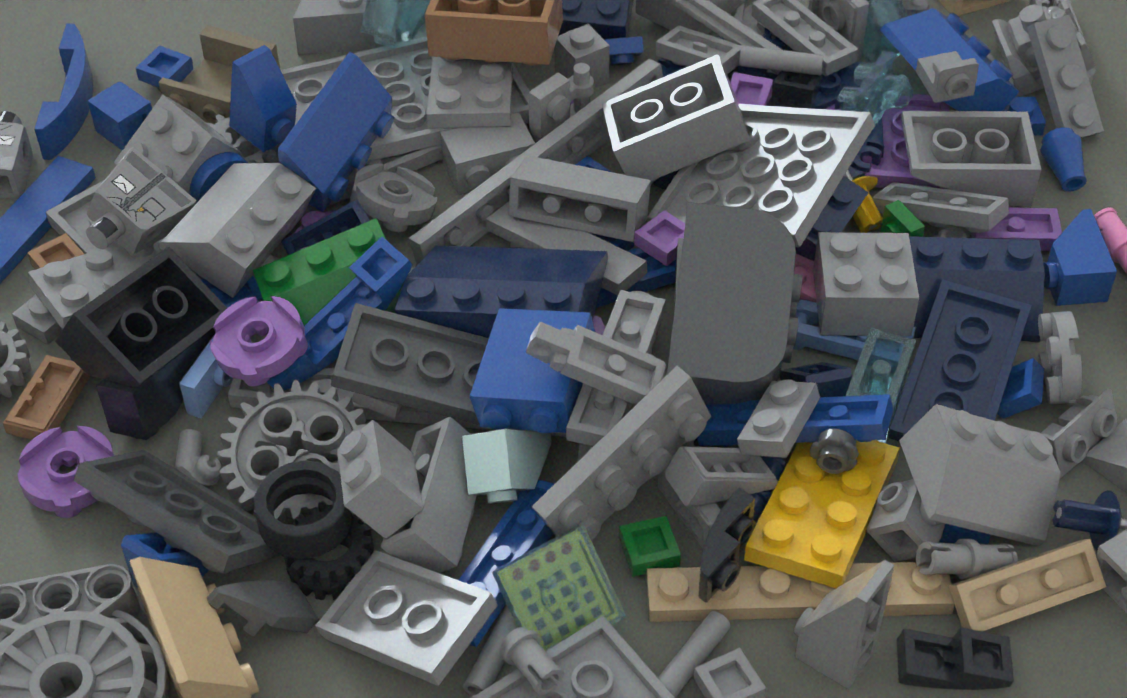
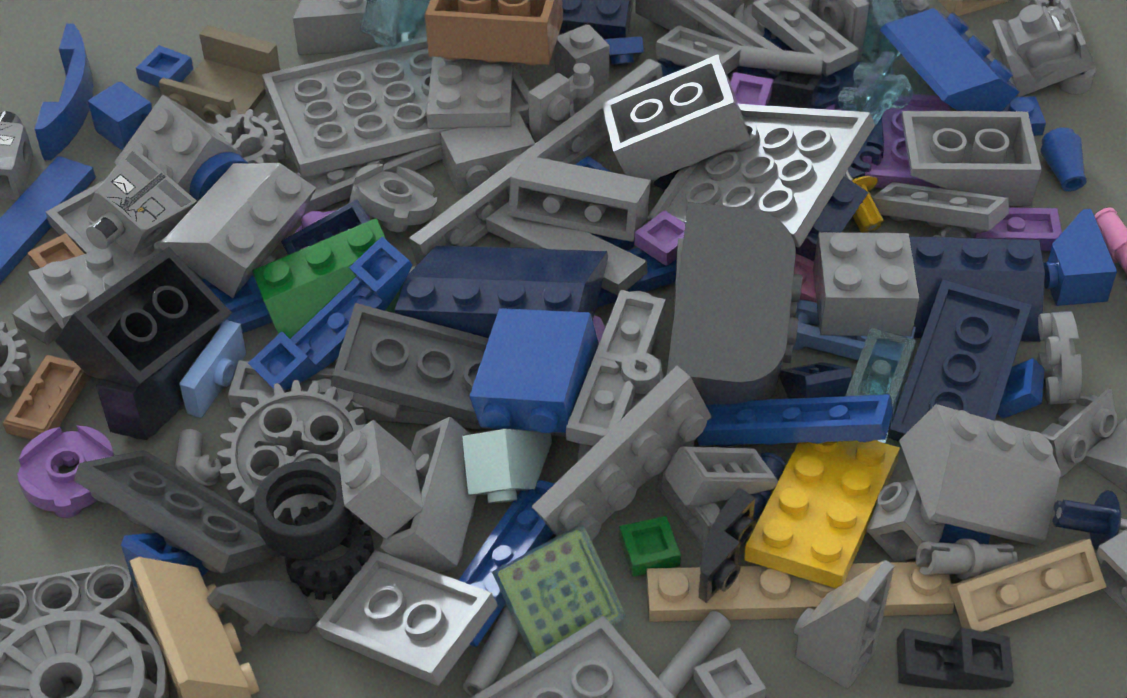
(261, 100): blue slope -> none
(265, 358): medium lavender plate -> none
(338, 131): blue slope -> none
(524, 650): light grey pin -> none
(597, 361): light grey hinge -> none
(778, 418): light grey plate -> none
(835, 451): dark grey plate -> none
(900, 219): green plate -> none
(948, 76): light grey bracket -> none
(1065, 76): light grey plate -> none

